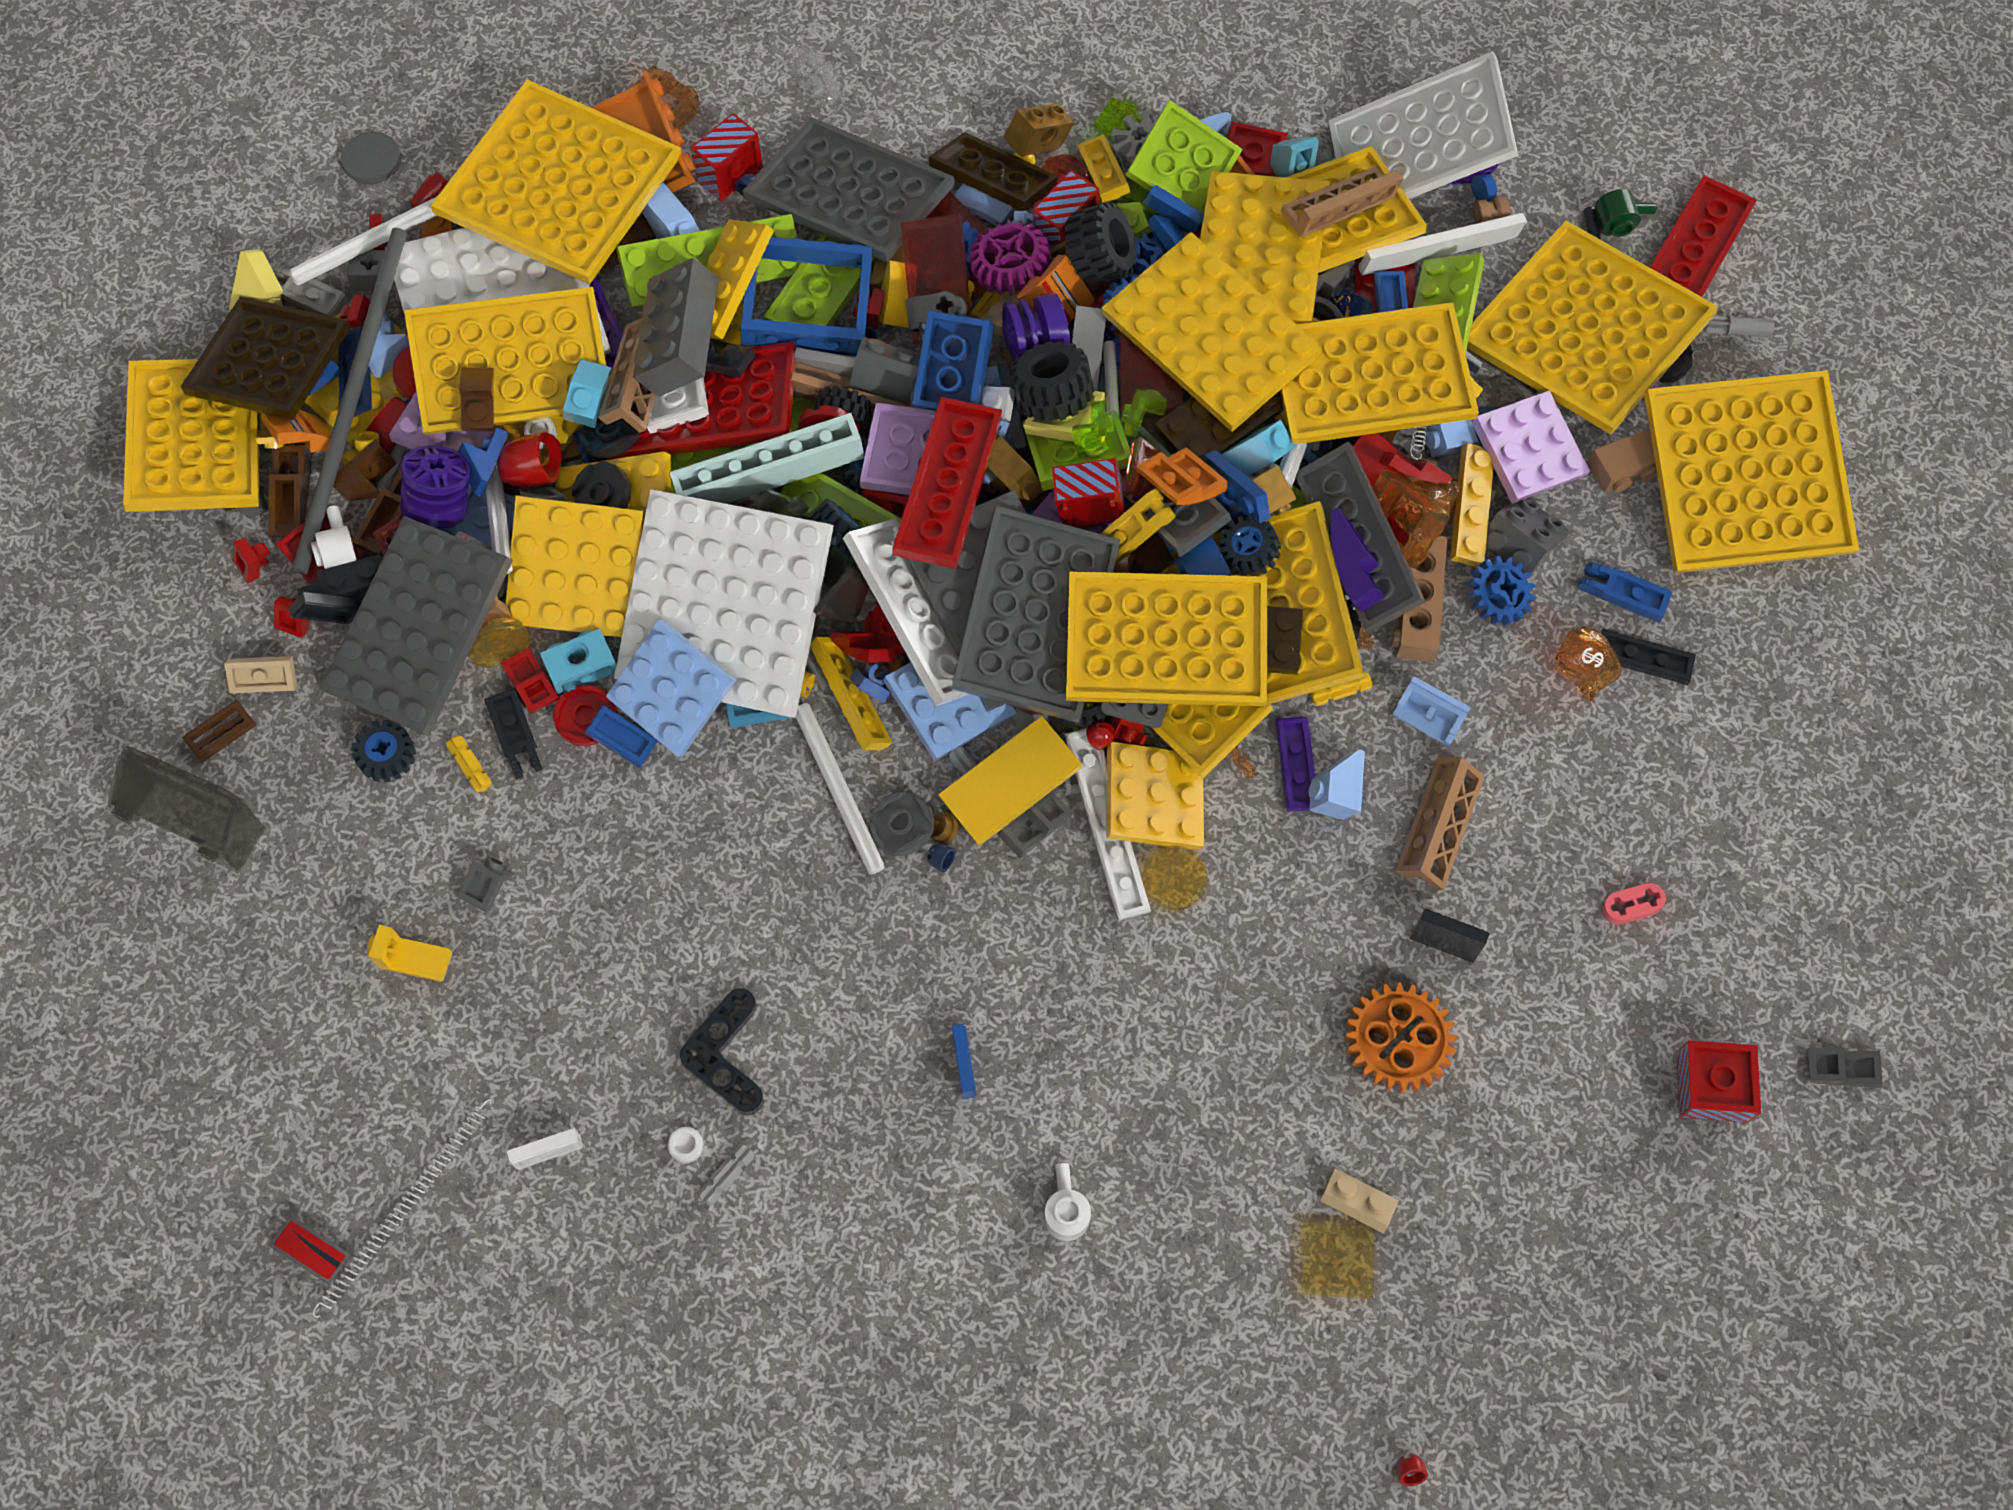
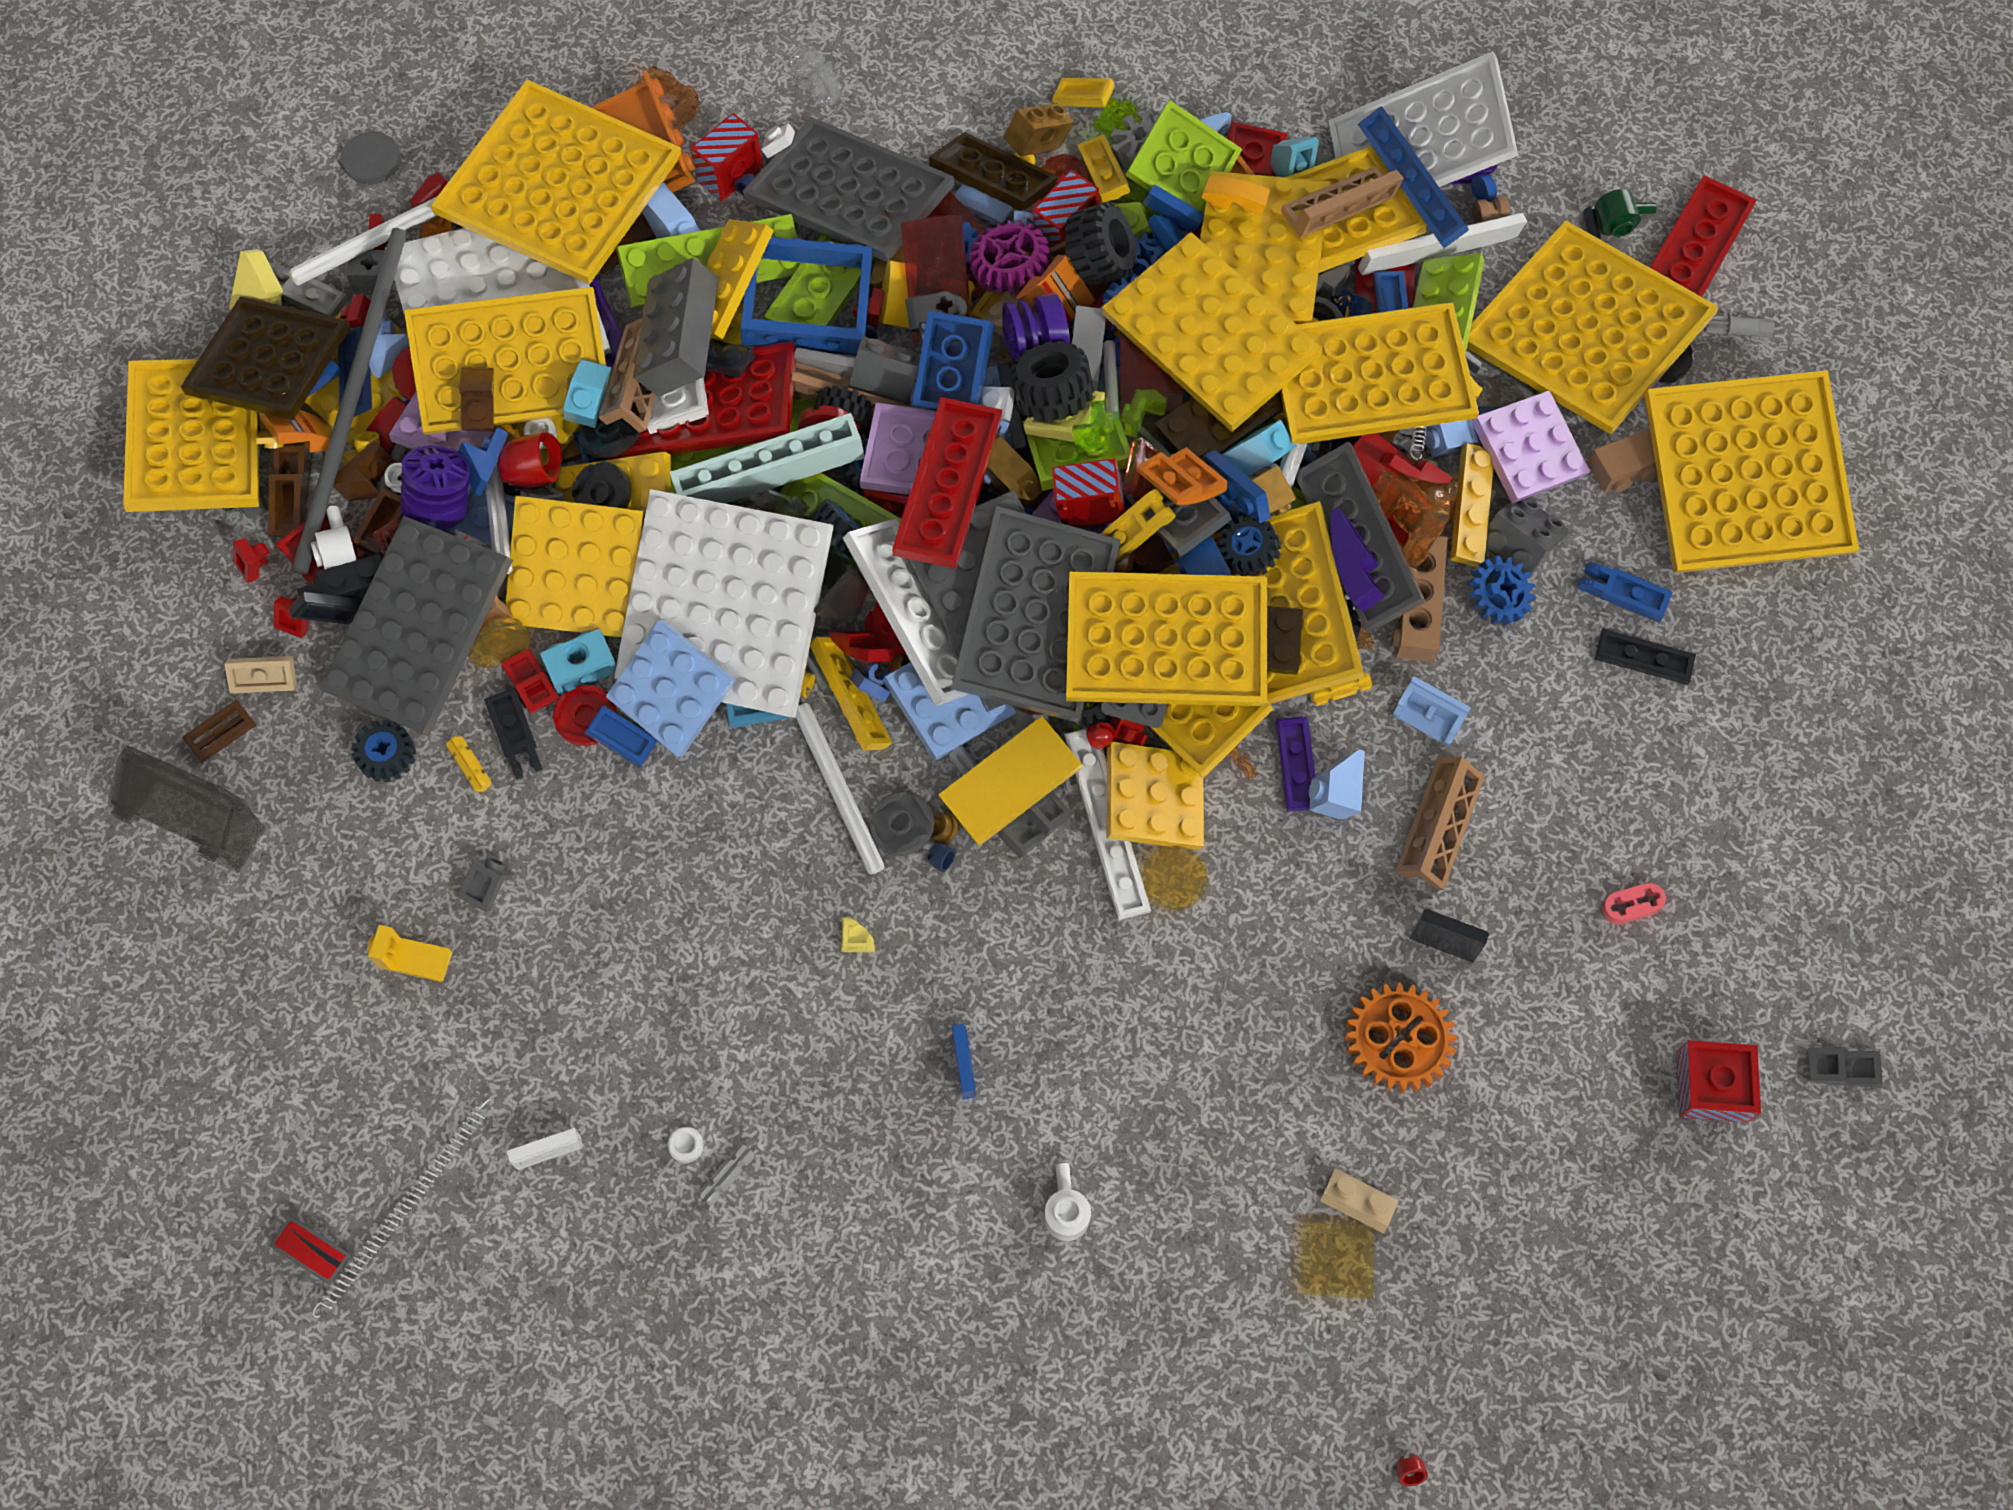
(392, 474): none -> white plate
(713, 1047): black beam -> none
(777, 139): none -> white plate
(855, 937): none -> light yellow tile
(1083, 92): none -> yellow tile
(1226, 190): none -> light orange slope
(1417, 181): none -> blue plate
(1588, 660): clear orange piece -> none

